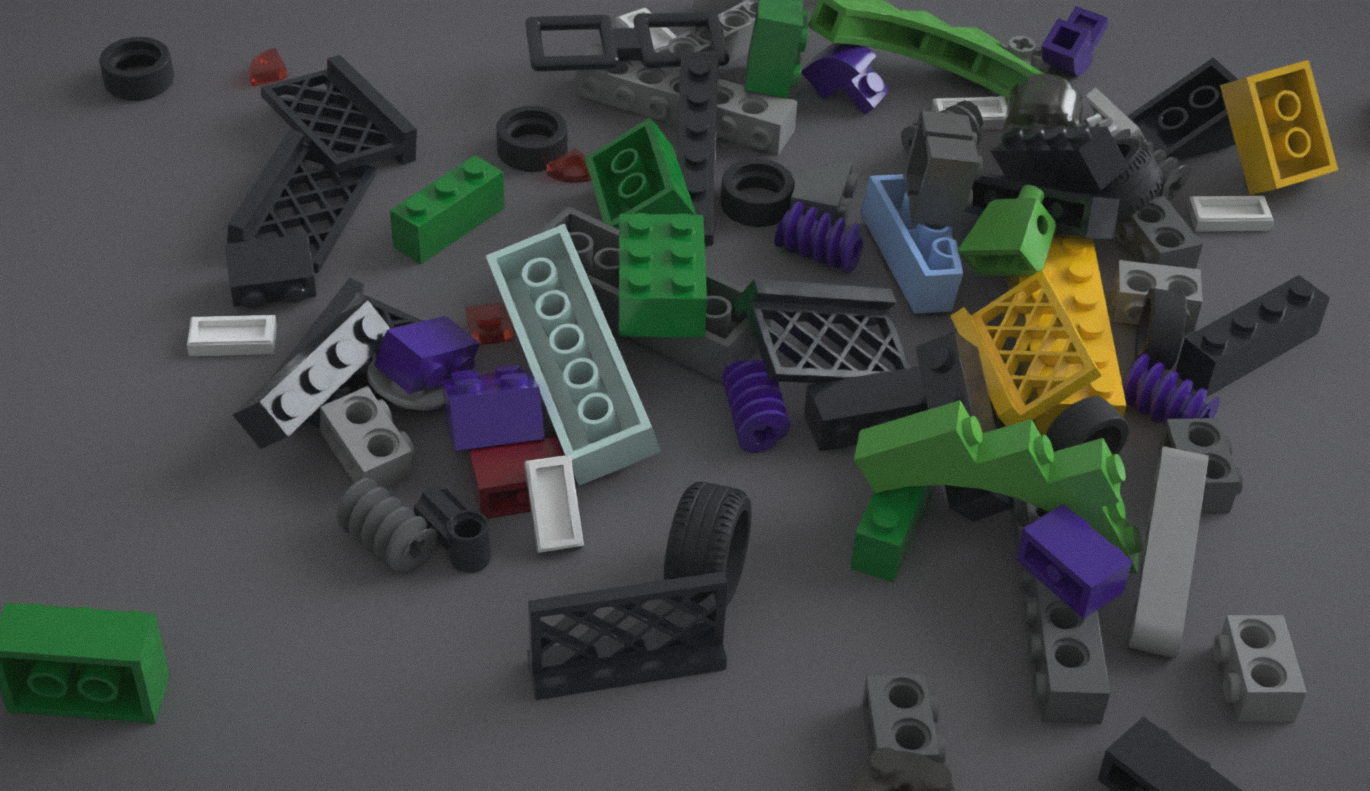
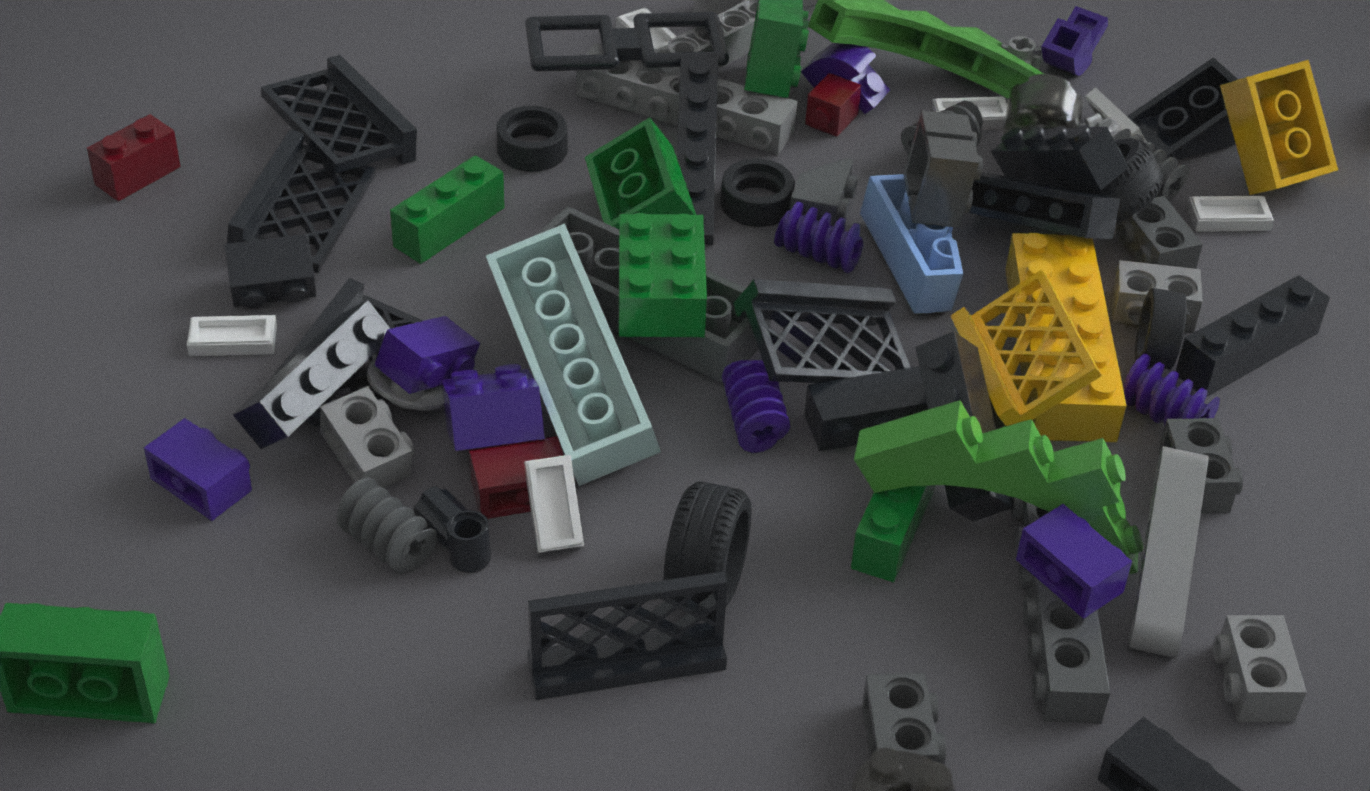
(133, 157): none -> dark red brick
(139, 83): black tyre -> none
(198, 468): none -> dark purple brick
(267, 68): clear red tile -> none
(489, 323): clear red plate -> none
(569, 168): clear red tile -> none
(833, 104): none -> dark red brick
(1010, 236): bright green torso -> none
(1086, 422): black tyre -> none

